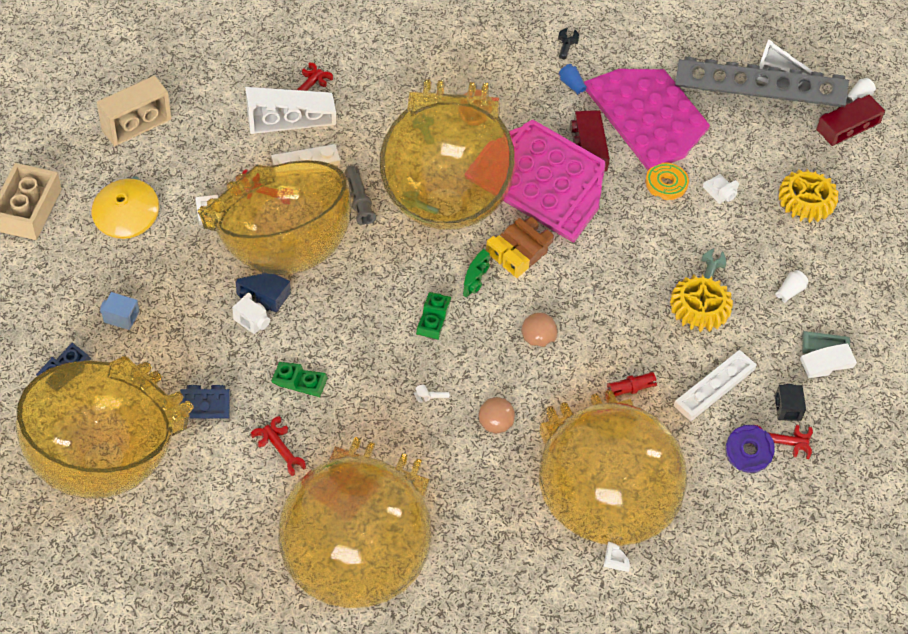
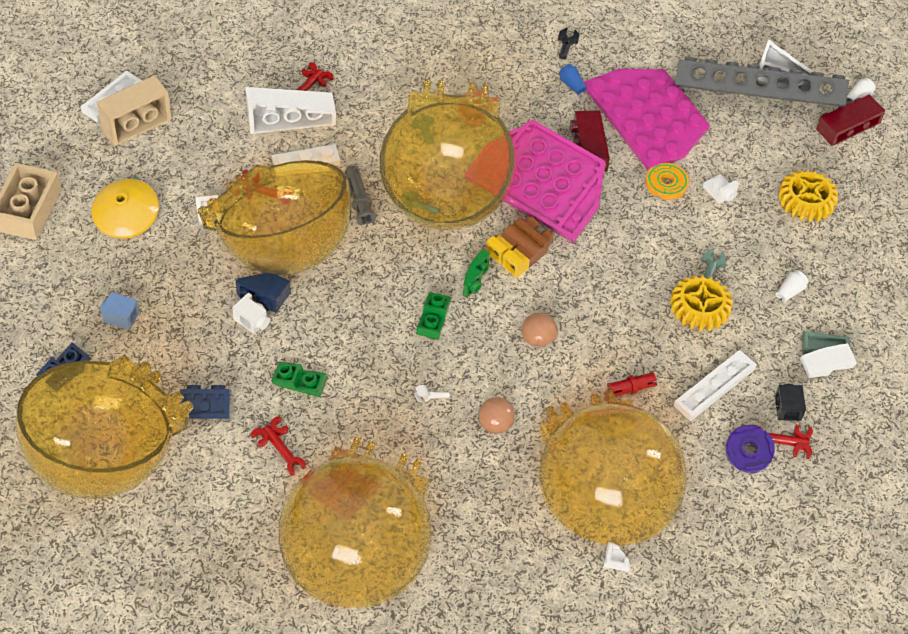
(120, 83): none -> white plate

